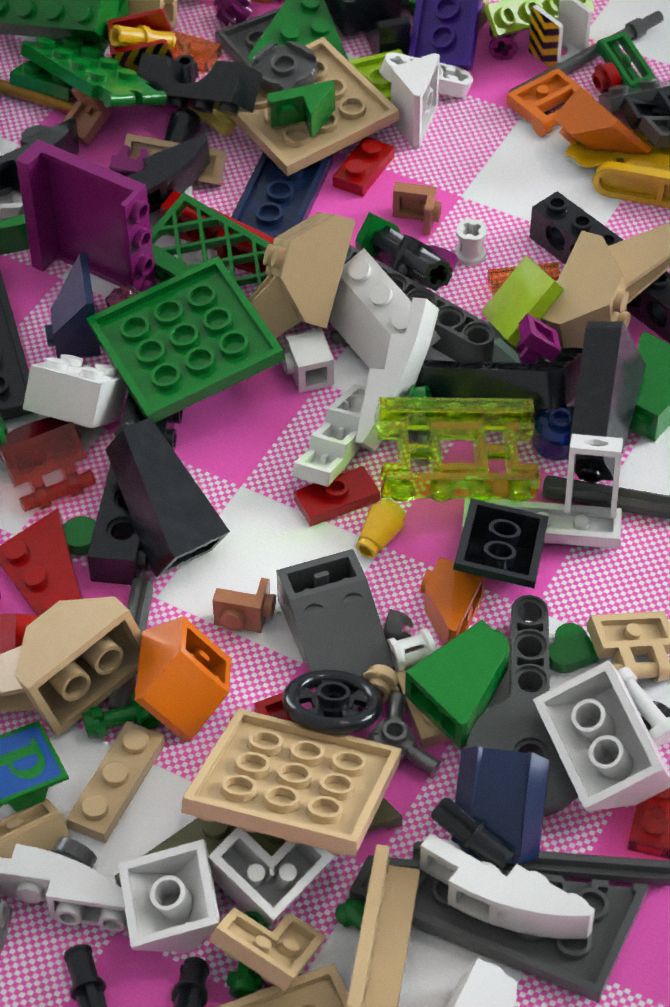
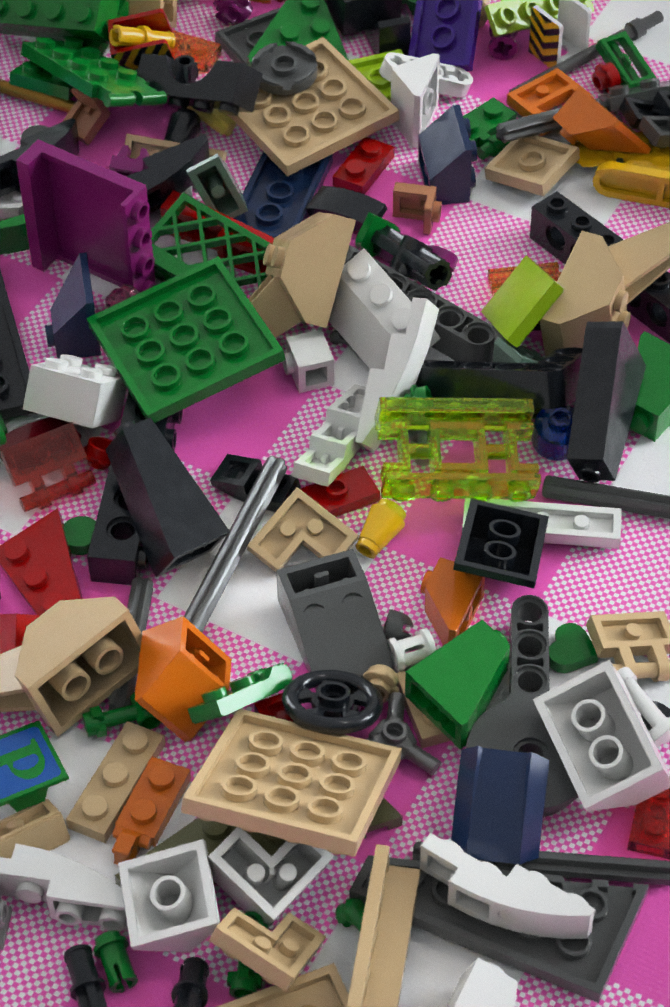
(75, 850): dark grey tile -> none
(96, 452): none -> red plate
(115, 960): none -> green pin
(149, 808): none -> orange hinge
(217, 186): none -> sand green slope
(235, 542): none -> axle
(238, 474): none -> black slope
(243, 692): none -> hinge
(244, 610): nougat bracket -> none
(296, 524): none -> tan plate
(305, 103): green slope -> none
(346, 204): none -> black slope
(447, 157): none -> dark blue slope
(470, 248): white bush -> none
(471, 833): black axle -> none
(483, 127): none -> green plate
(530, 125): none -> dark grey axle
(532, 164): none -> tan plate
(537, 340): magenta tile -> none
(606, 447): white piece -> none

